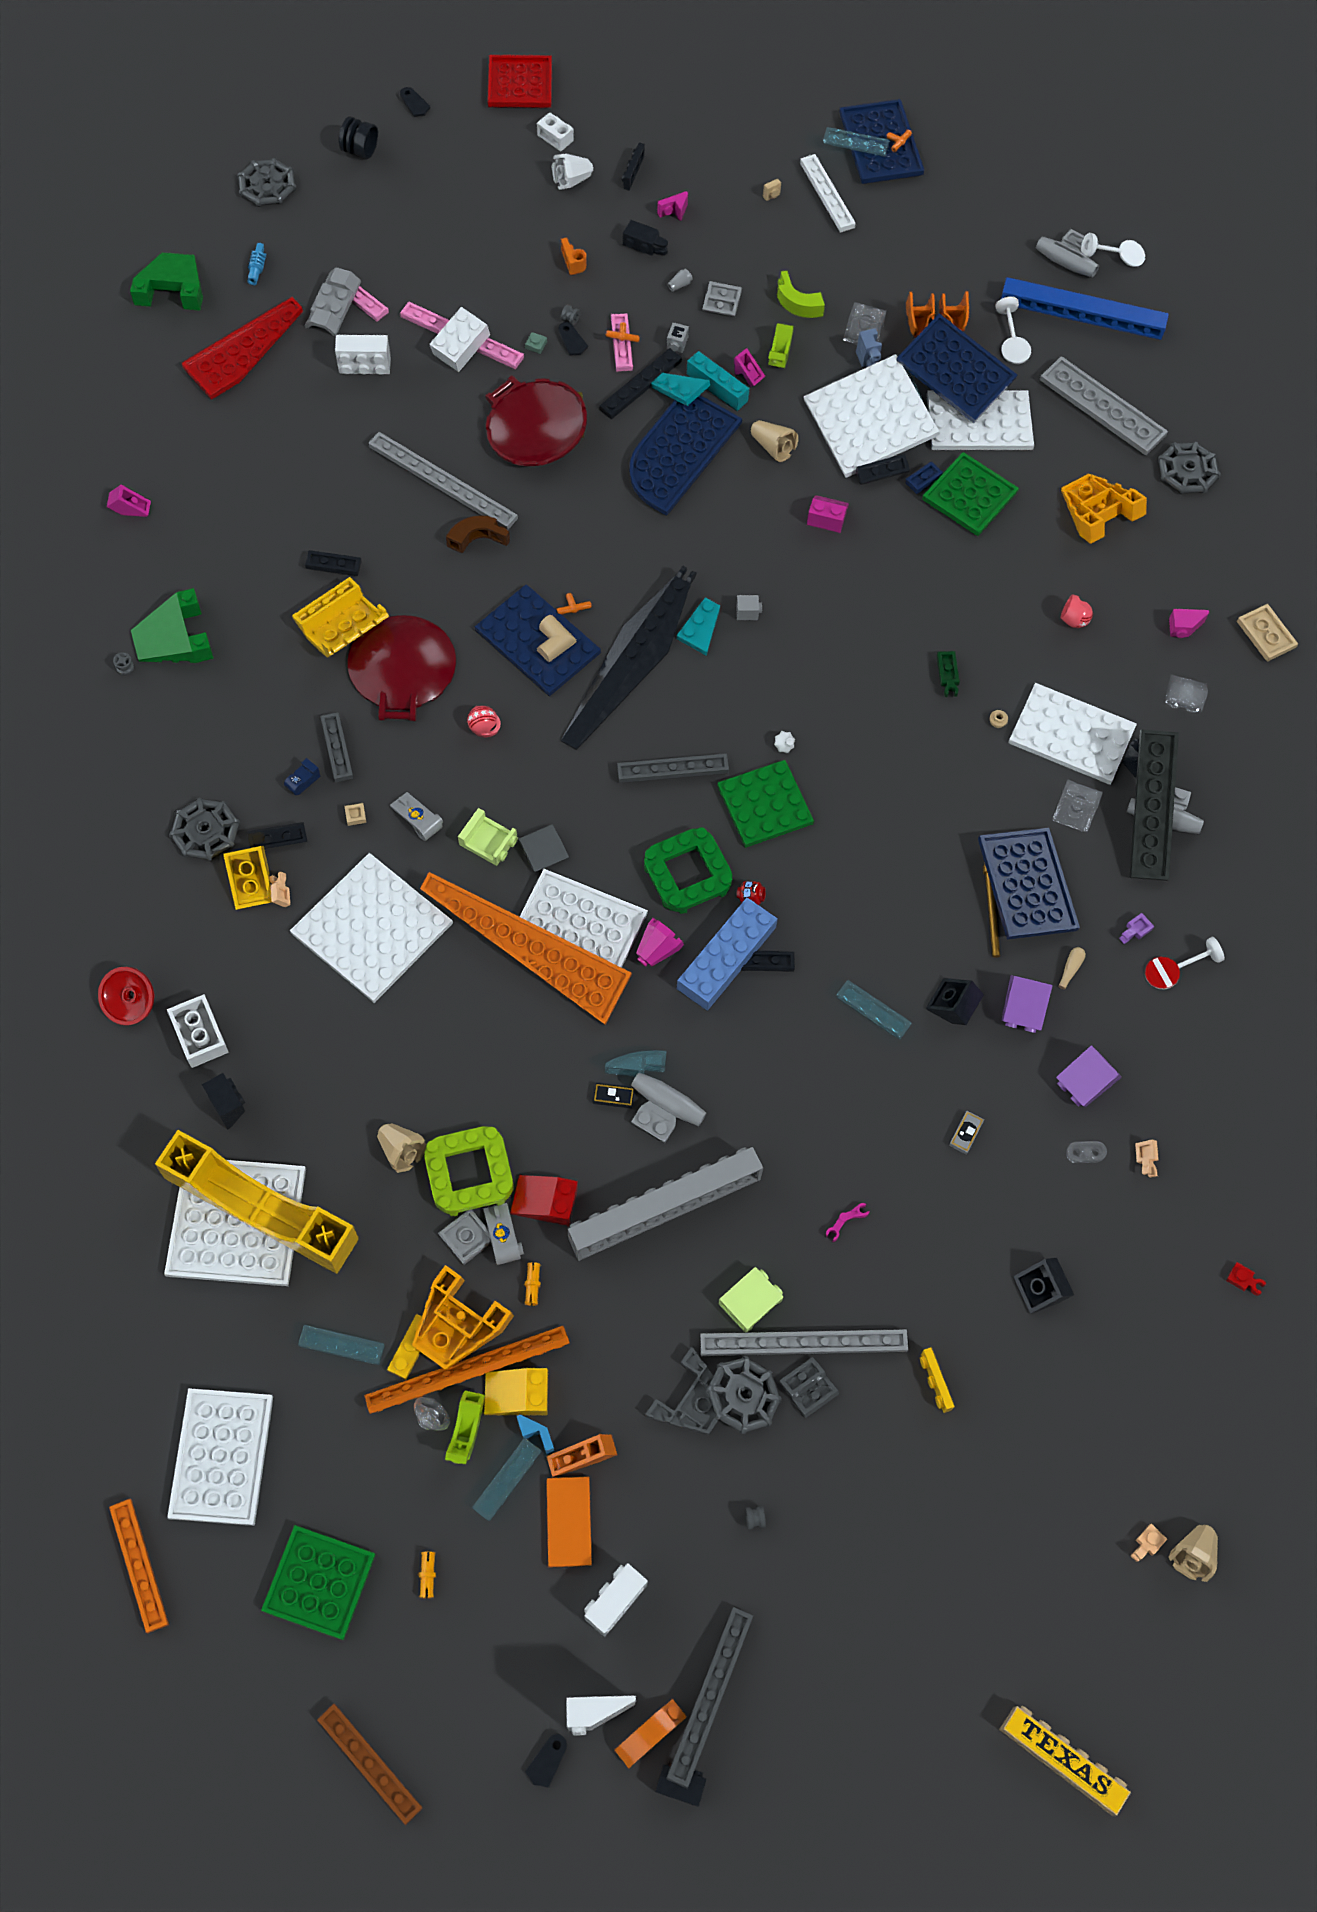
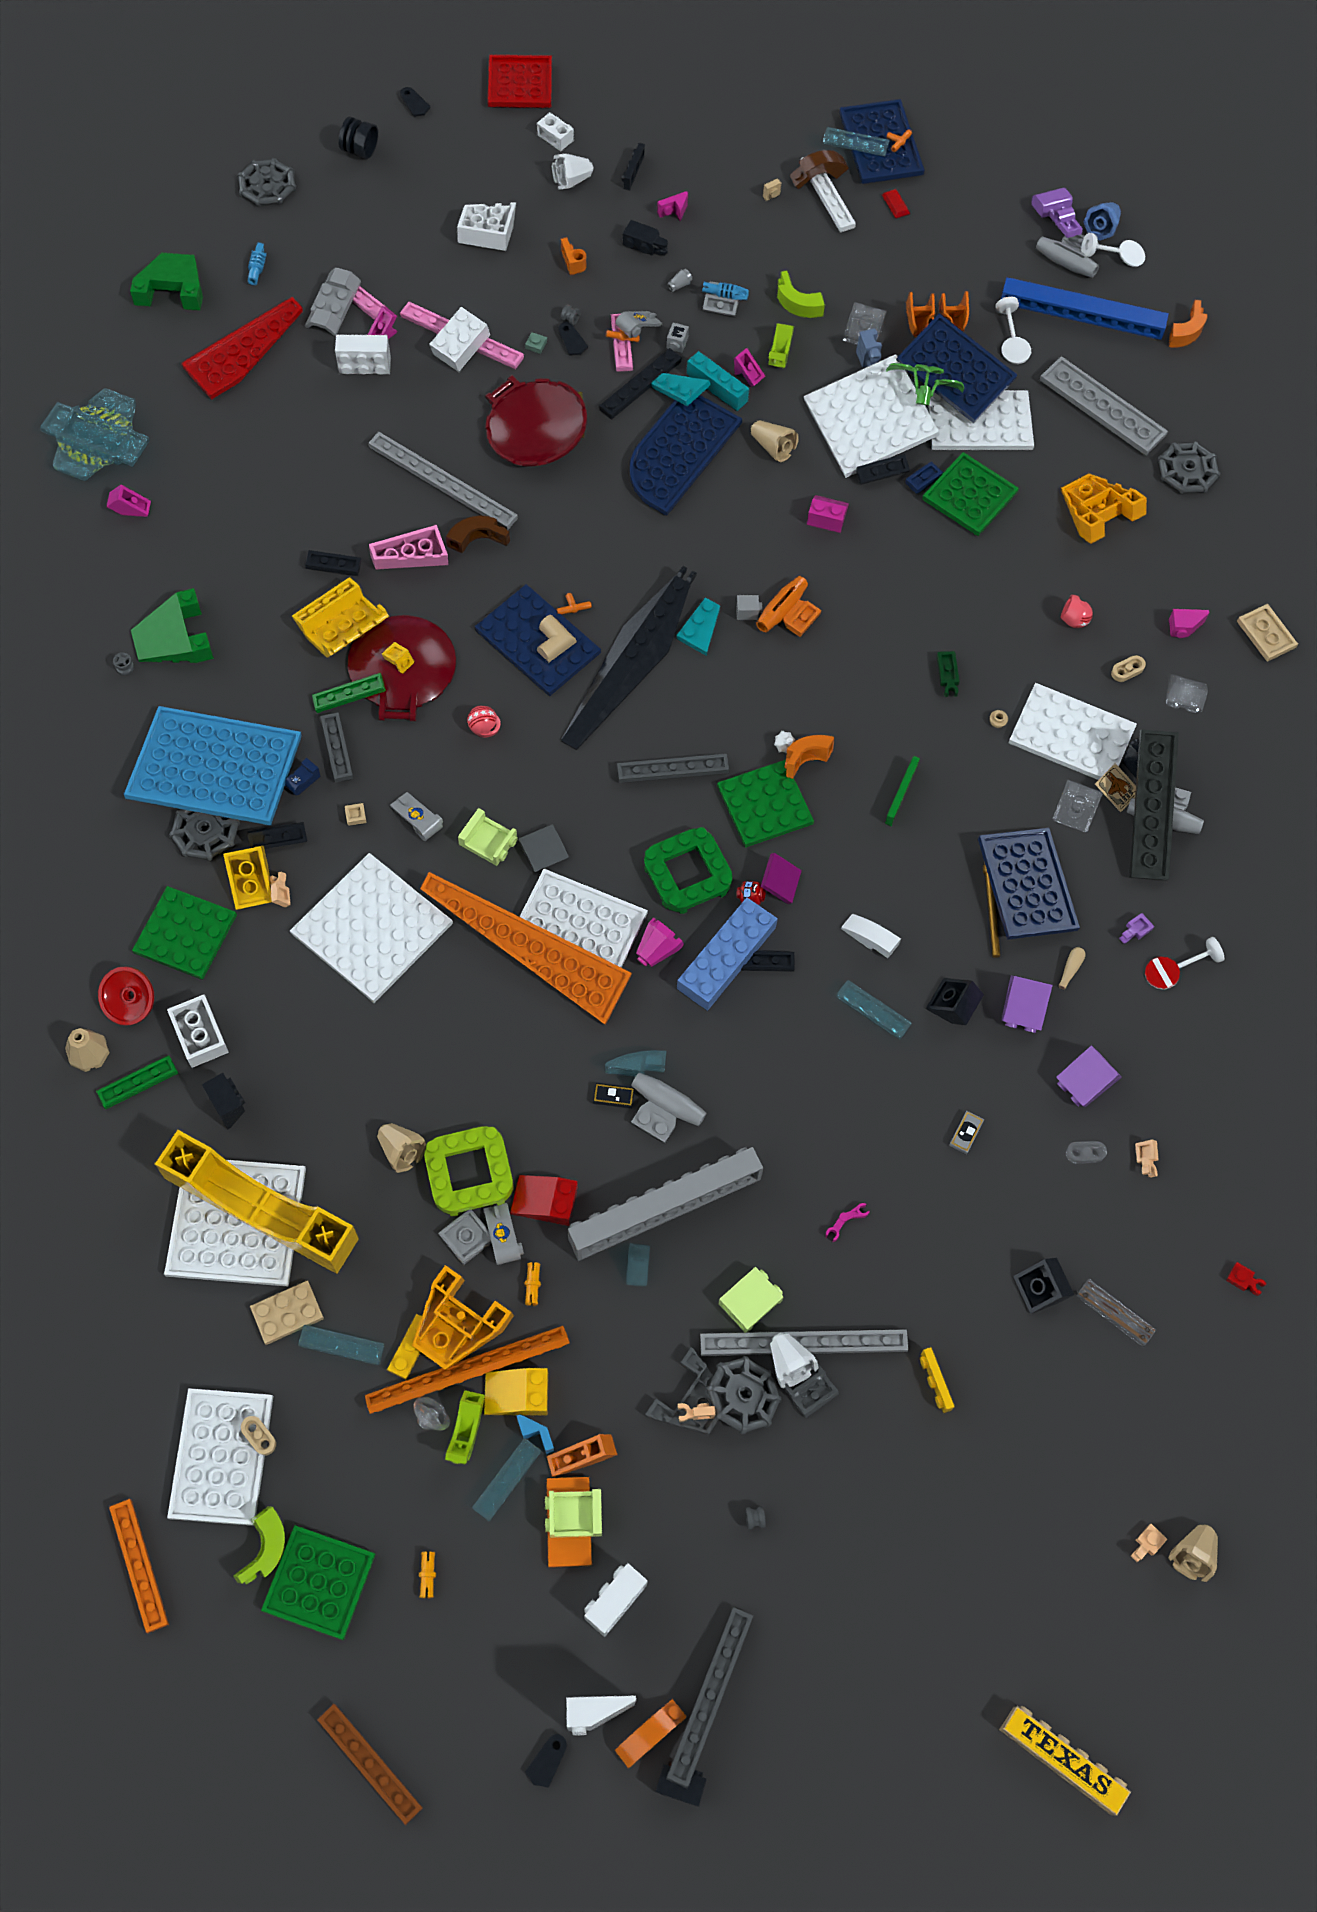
(86, 1049): none -> tan cone
(94, 434): none -> clear light blue plate
(137, 1082): none -> green tile
(184, 932): none -> green plate
(213, 765): none -> dark azure plate
(259, 1436): none -> tan plate
(272, 1545): none -> lime arch
(286, 1312): none -> tan plate
(348, 693): none -> green tile
(384, 323): none -> dark pink slope
(398, 656): none -> yellow bracket
(410, 550): none -> bright pink wedge
(486, 225): none -> white wedge
(574, 1514): none -> yellowish green panel
(633, 321): none -> light grey door
(638, 1265): none -> clear light blue slope
(702, 1411): none -> light nougat plate
(726, 290): none -> dark azure hinge
(781, 878): none -> magenta tile
(787, 606): none -> orange plate
(791, 1360): none -> white cone
(806, 749): none -> orange arch
(818, 163): none -> reddish brown arch
(871, 935): none -> white slope
(895, 203): none -> red tile
(902, 791): none -> green tile
(924, 393): none -> bright green plant
(1059, 207): none -> medium lavender plate
(1102, 220): none -> medium blue cone
(1116, 1312): none -> clear tile
(1117, 787): none -> sticker
(1126, 668): none -> tan plate
(1188, 332): none -> orange arch

